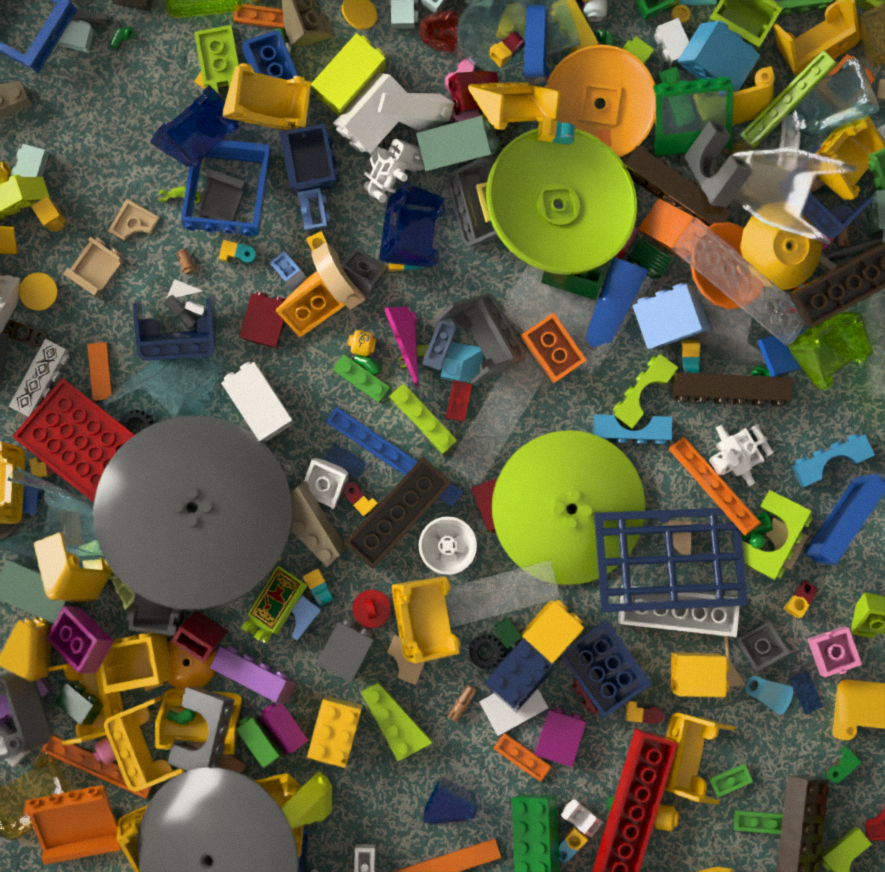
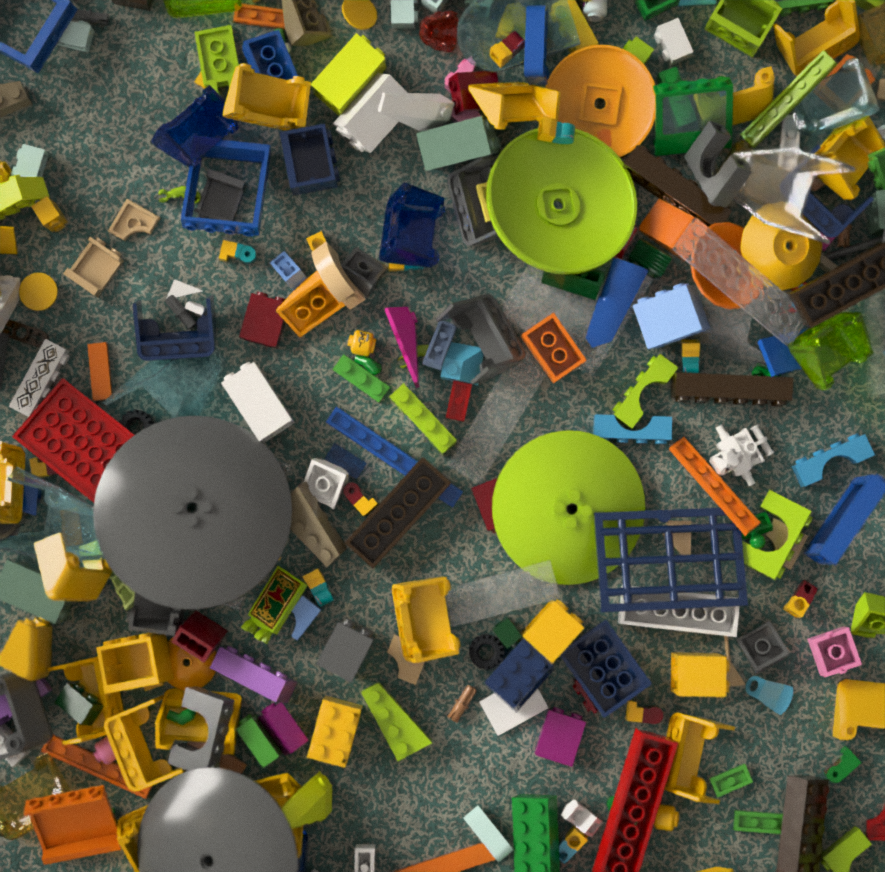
(79, 640): magenta brick -> none
(120, 35): green arm -> none
(186, 262): medium nougat pin -> none
(306, 213): medium blue window -> none
(371, 608): red tile -> none
(391, 165): white piece -> none
(449, 804): clear blue windscreen -> none
(459, 556): white piece -> none
(488, 833): none -> light aqua beam
(522, 757): orange tile -> none
(604, 37): green arm -> none
(682, 12): yellow tile -> none
(717, 53): dark azure container -> none
(806, 692): clear blue tile -> none

